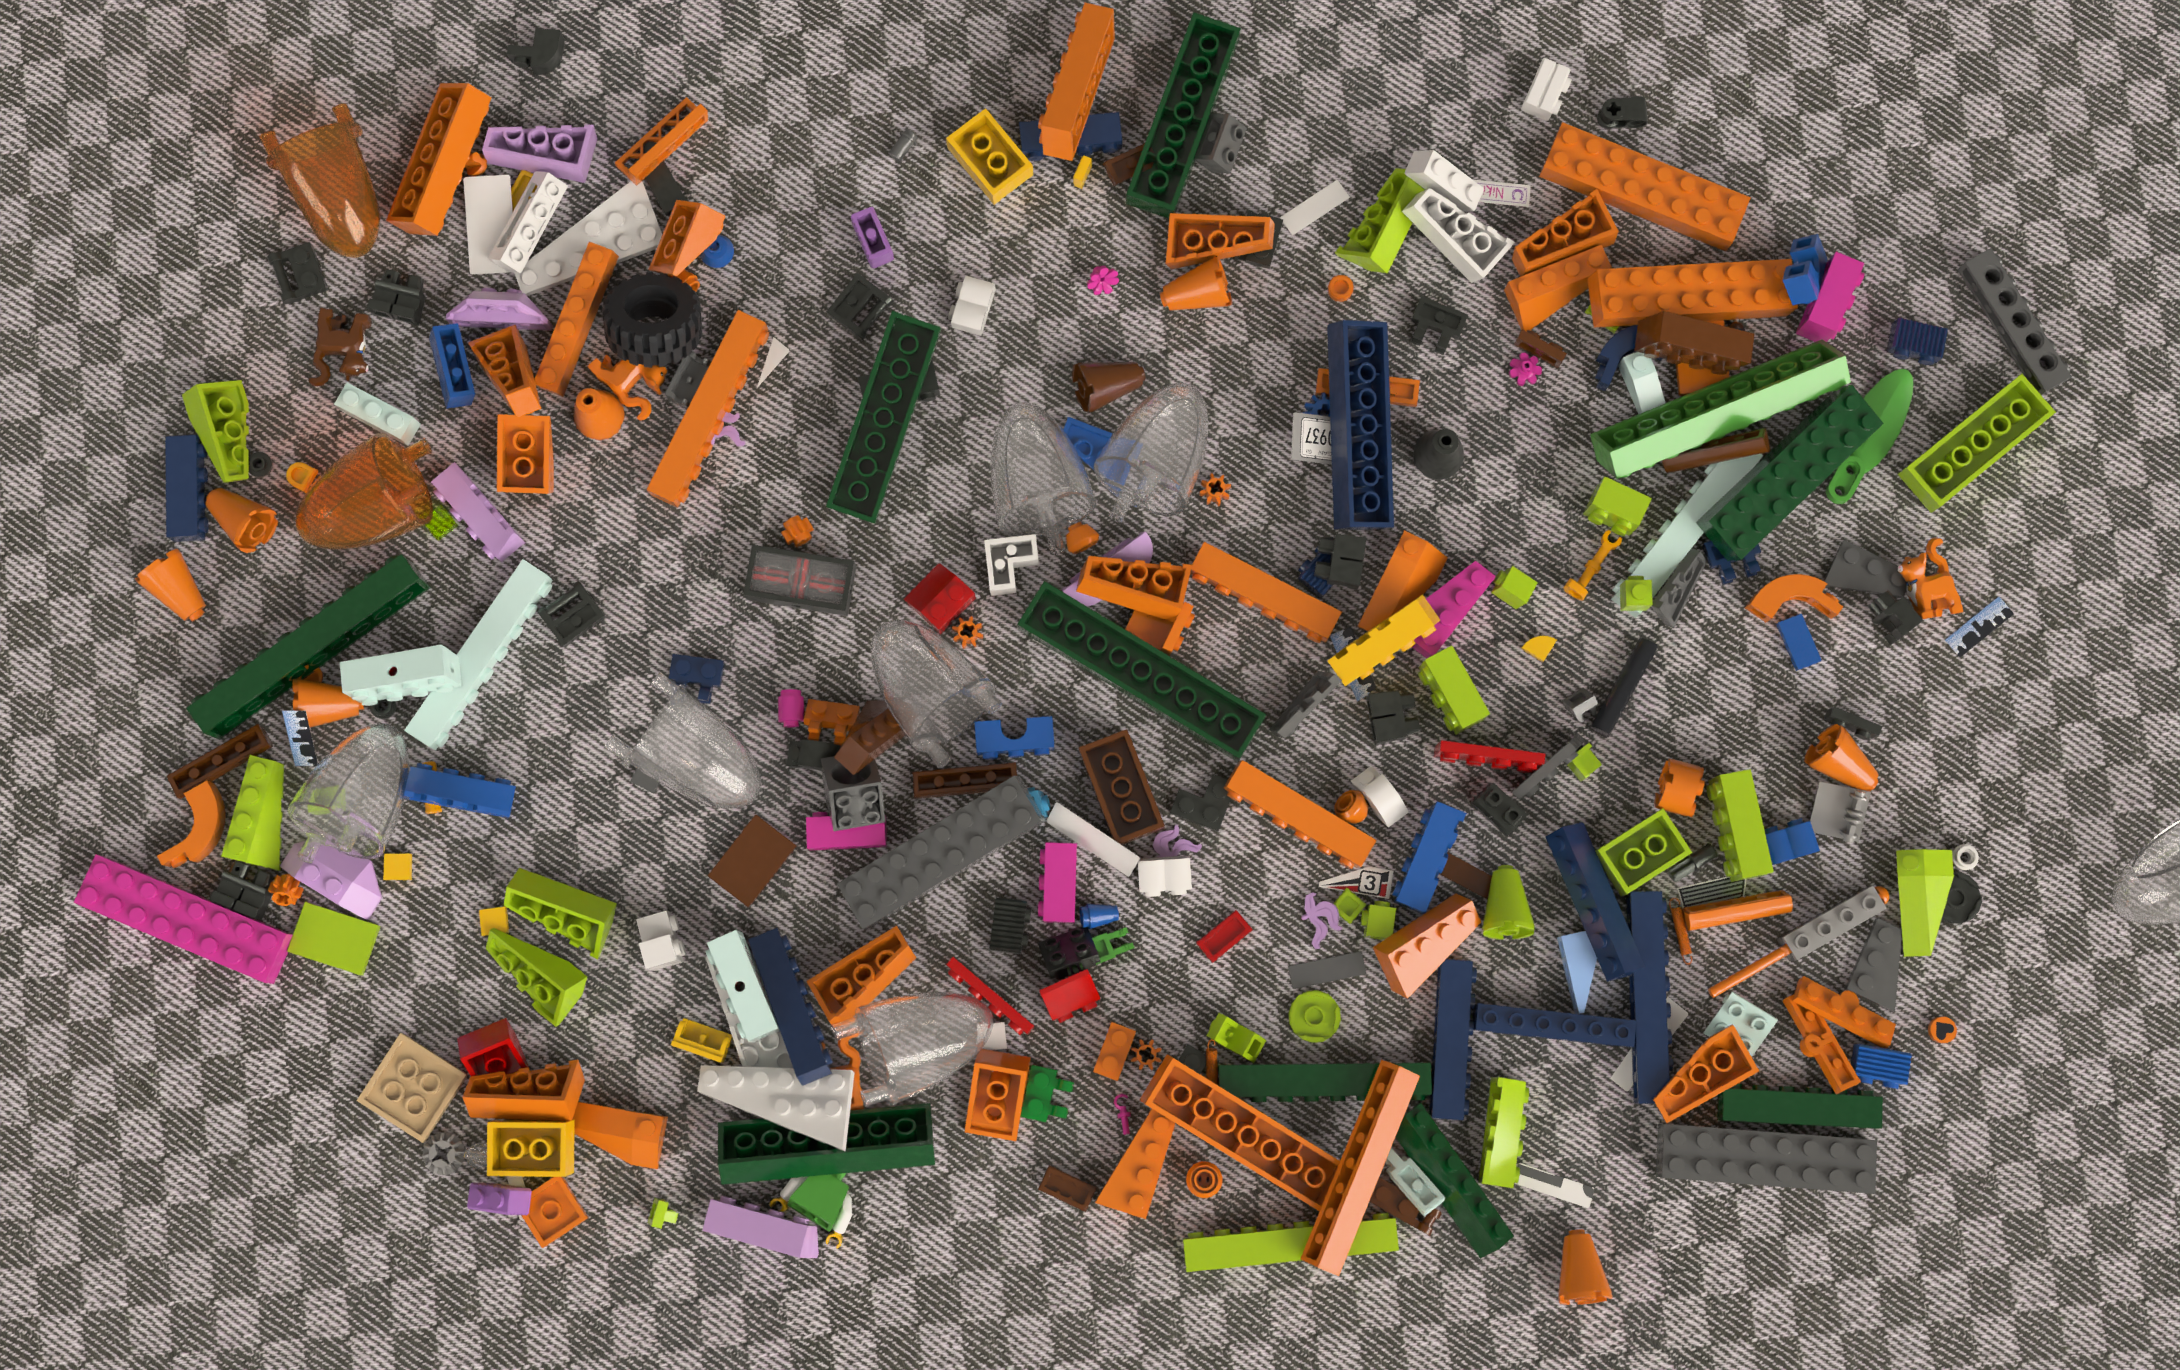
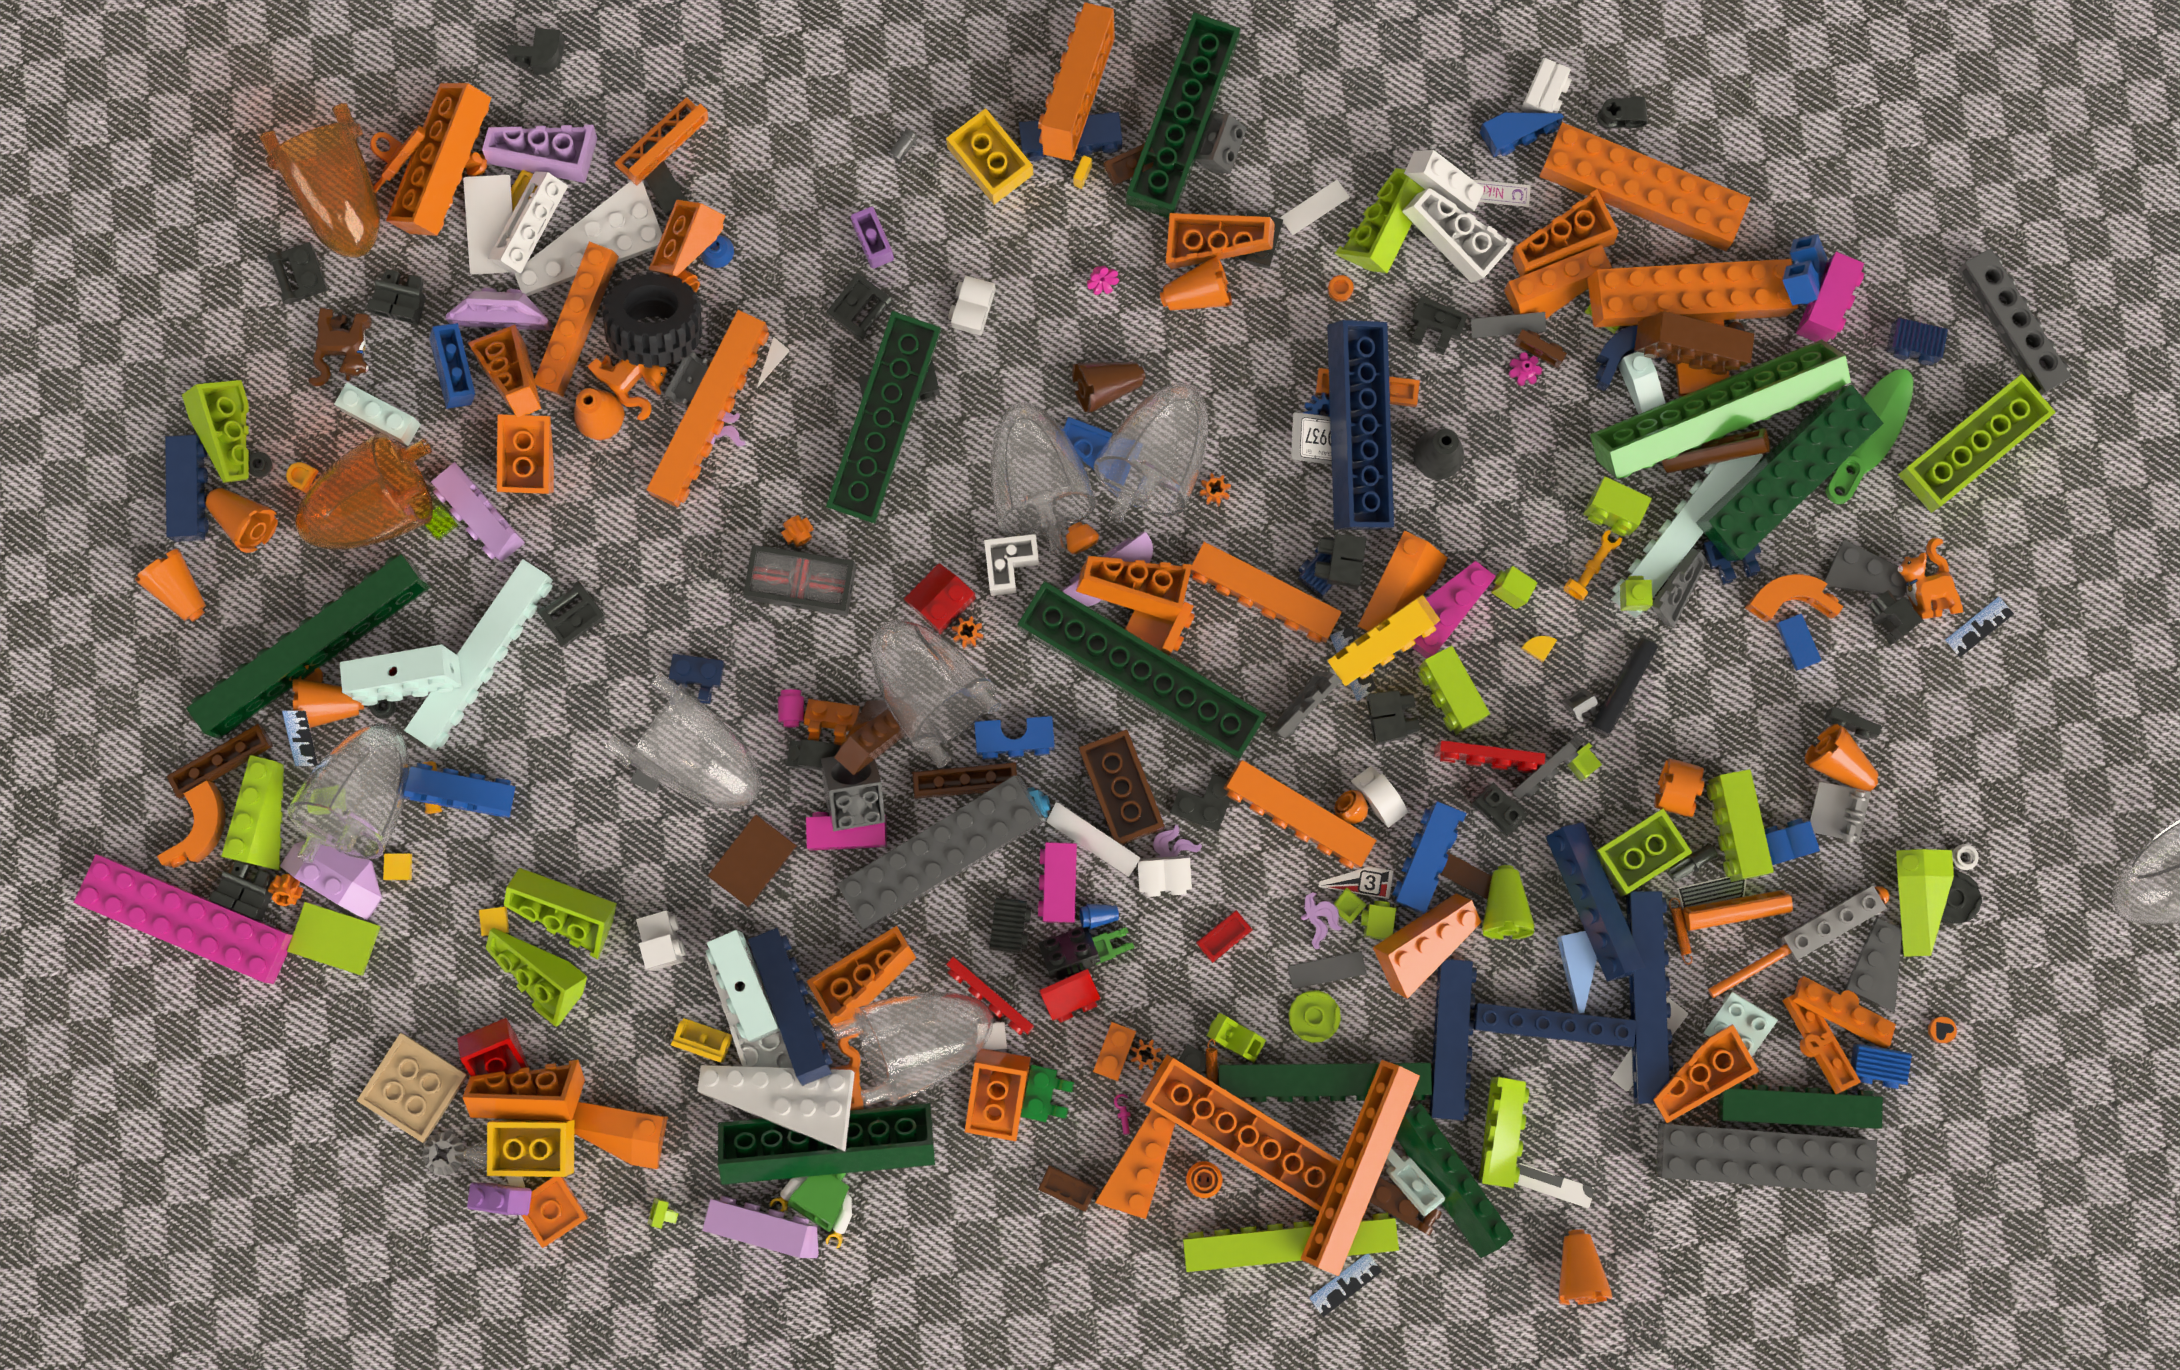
(397, 153): none -> orange piece
(1345, 1284): none -> sticker
(1508, 324): none -> dark grey sticker
(1512, 129): none -> blue slope

